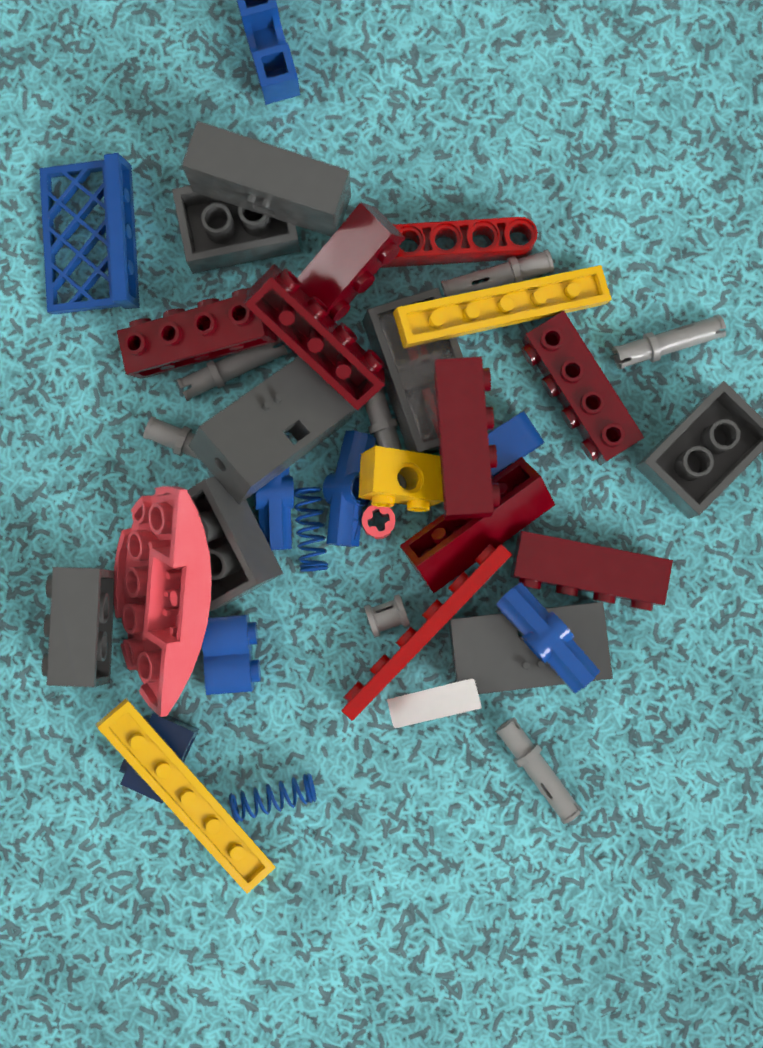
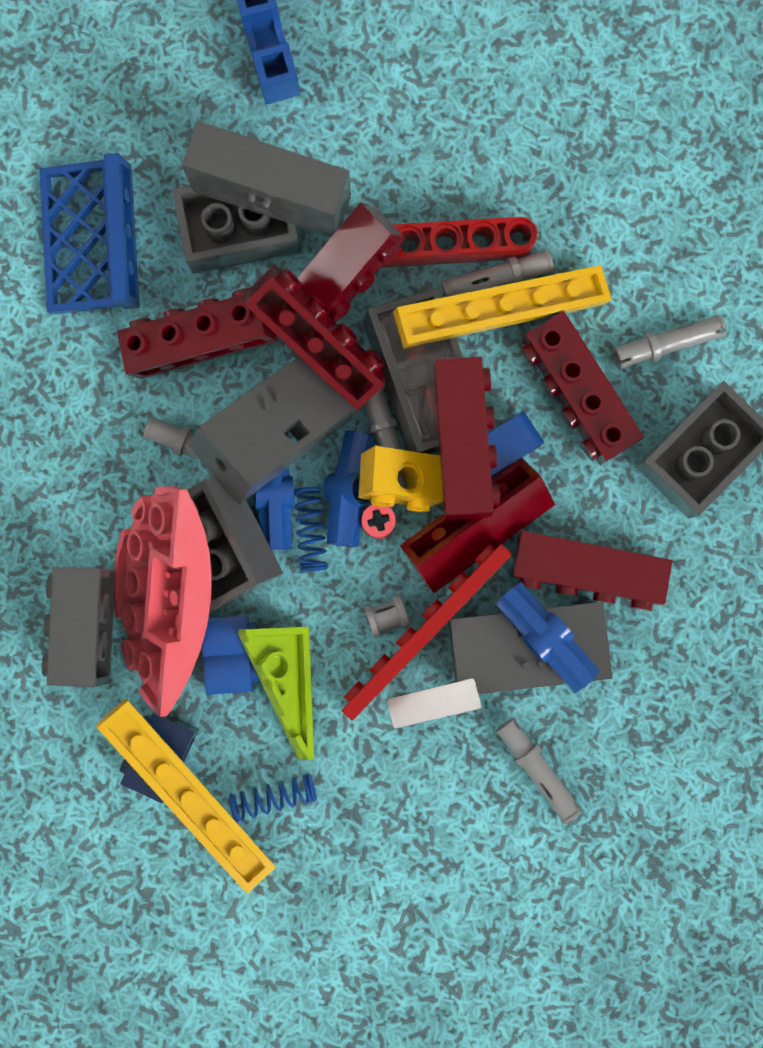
(229, 368): light grey pin -> none
(284, 670): none -> lime wing

